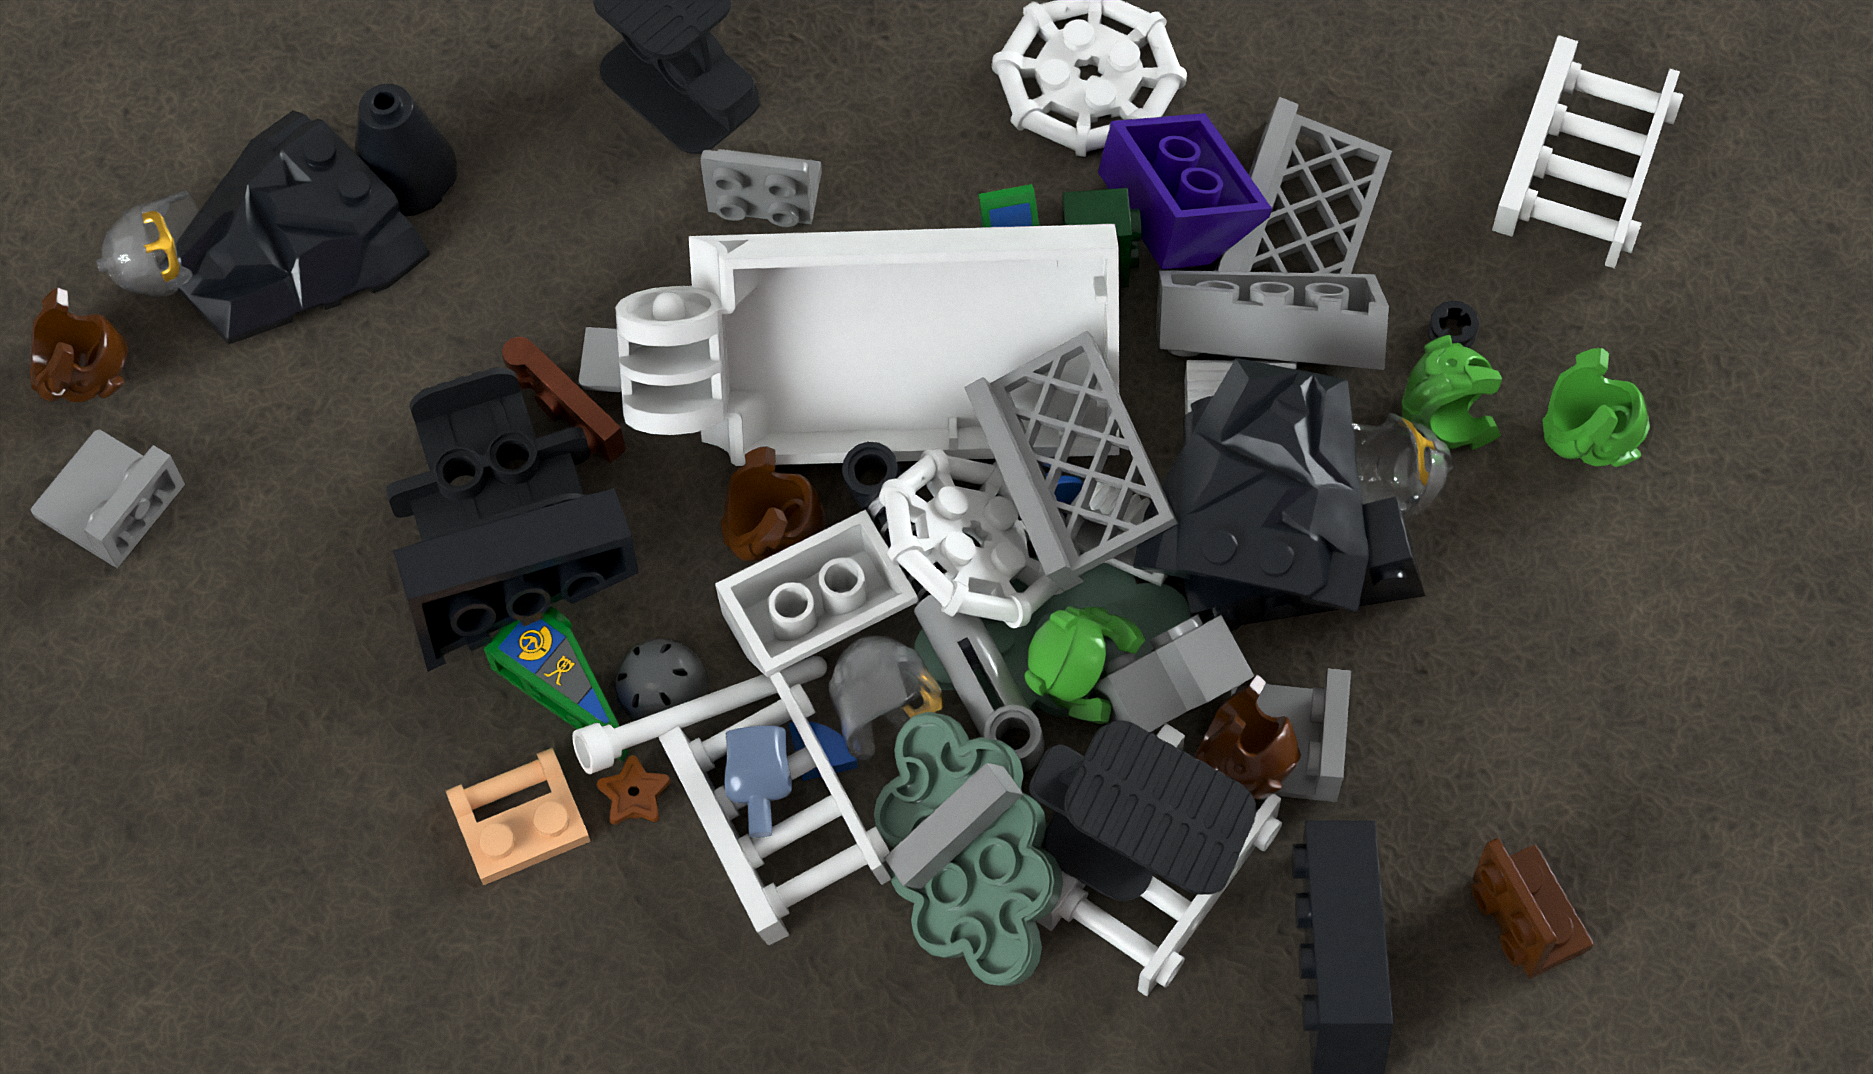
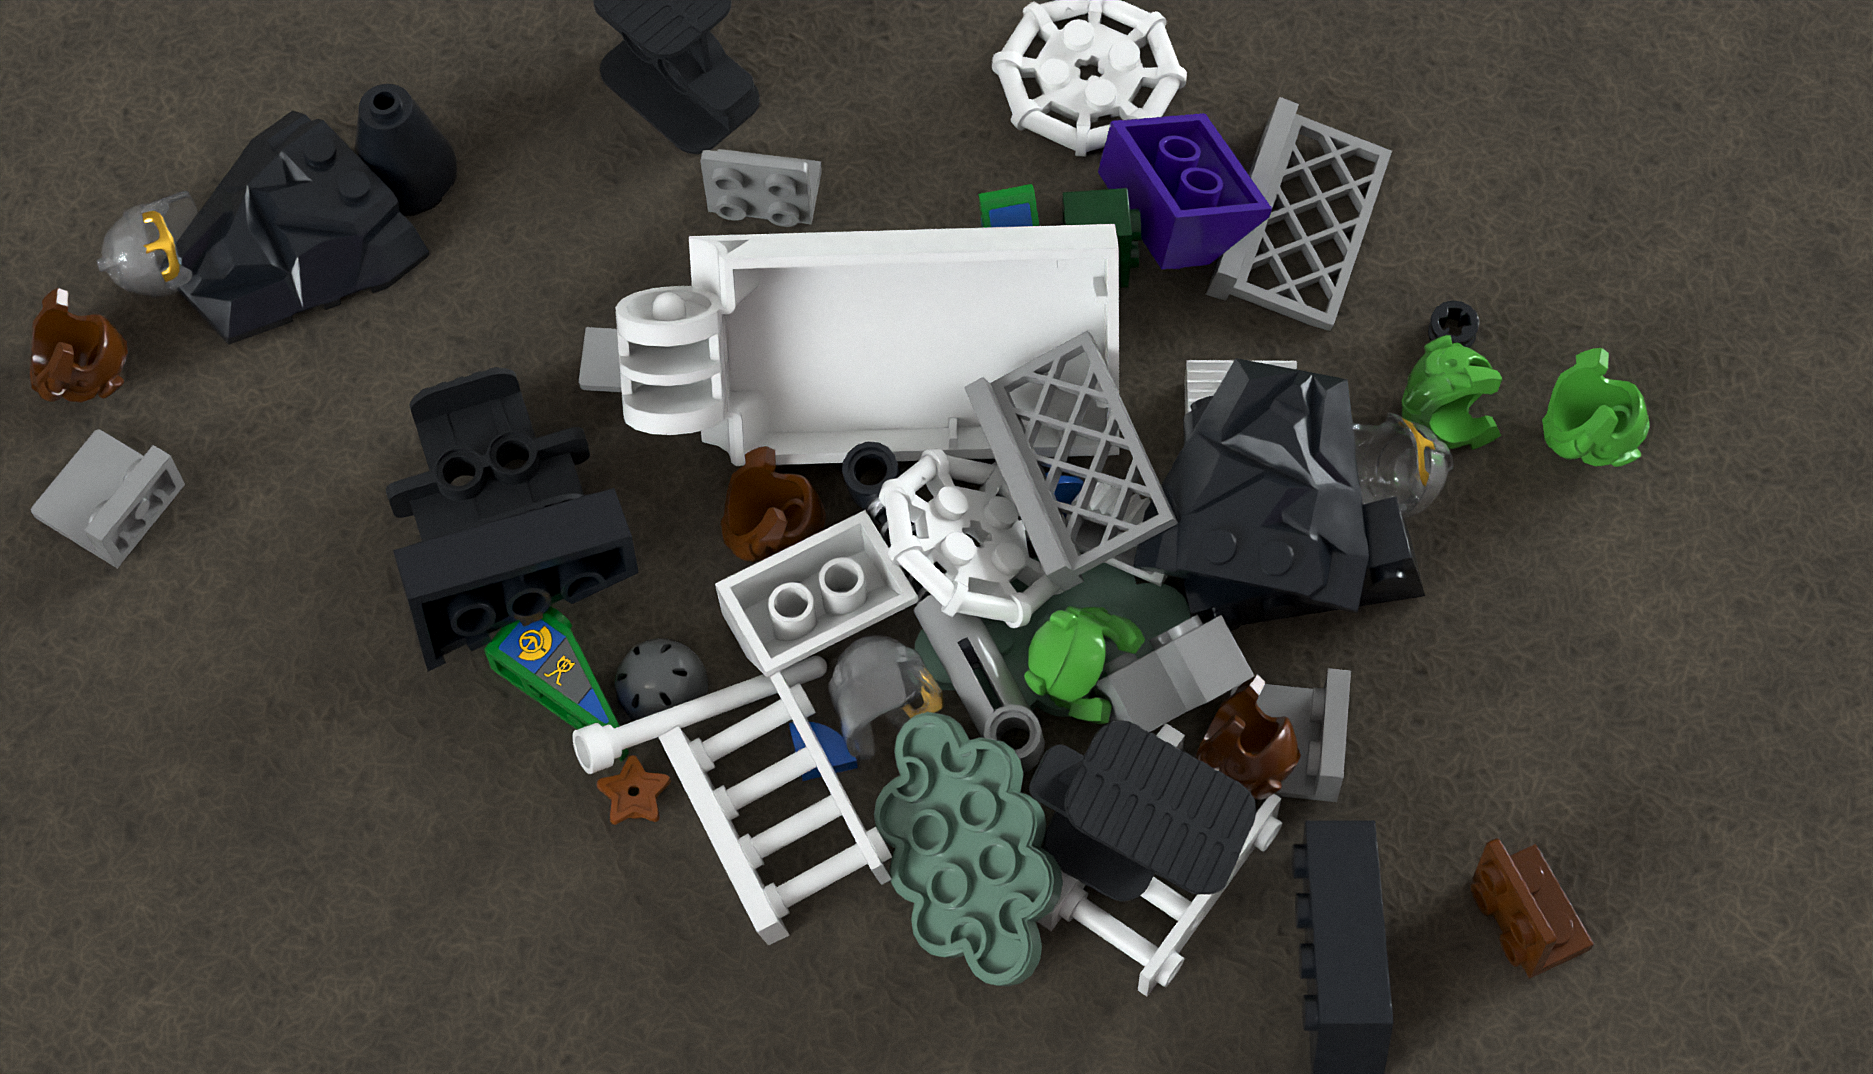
(523, 832): light nougat plate -> none
(562, 397): copper plate -> none
(757, 773): sand blue piece -> none
(953, 825): light grey piece -> none
(1274, 316): light grey wedge -> none
(1551, 118): white fence -> none

